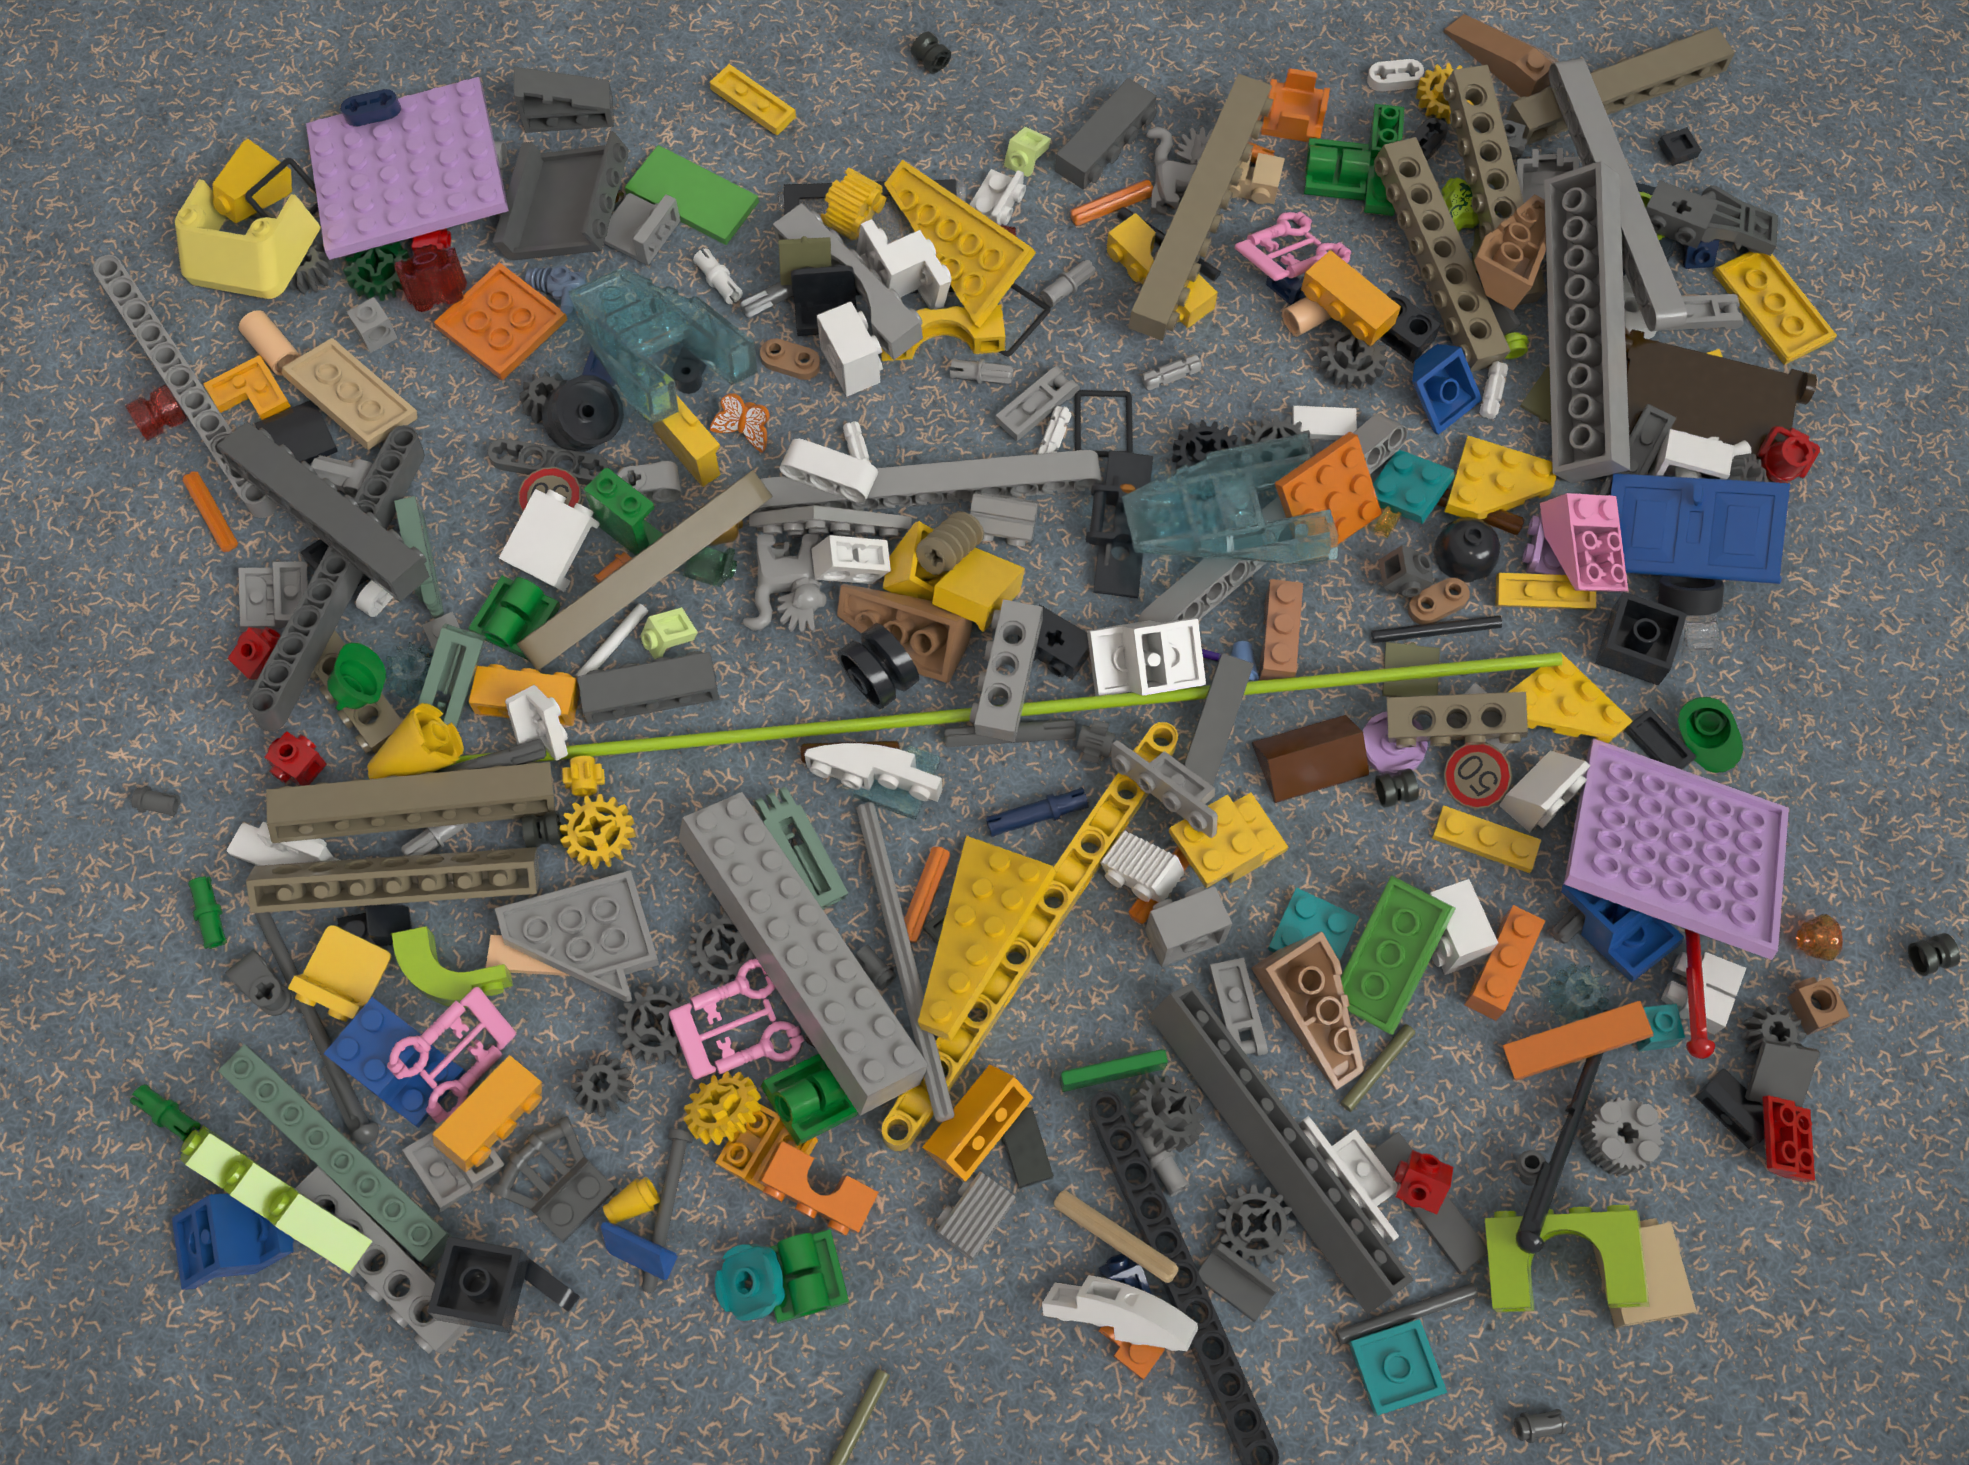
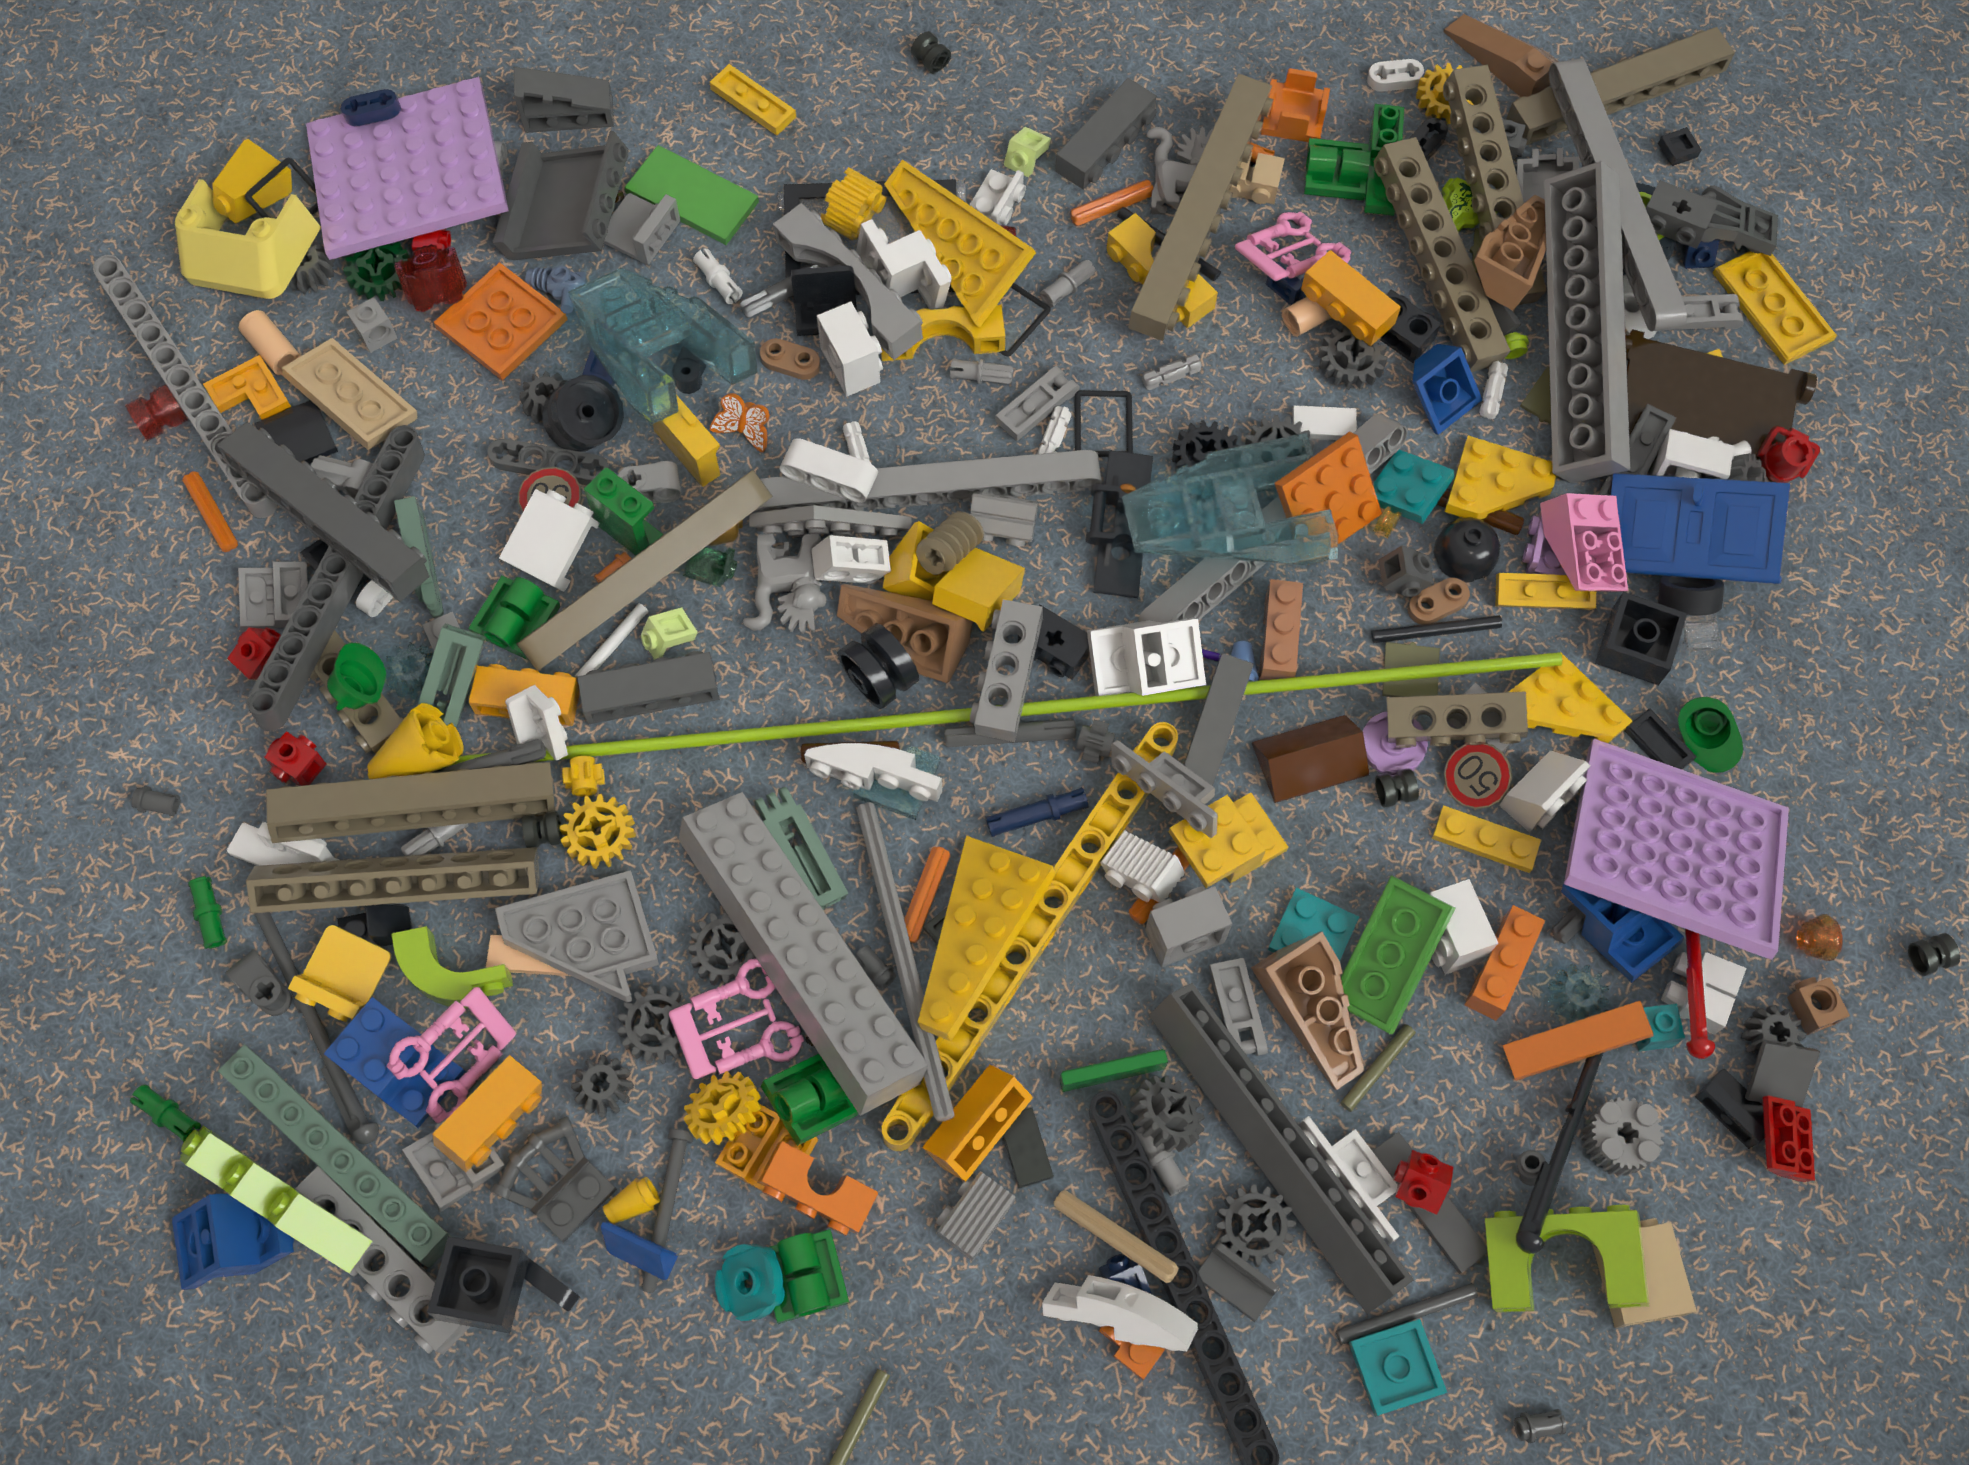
(802, 253): olive piece -> none

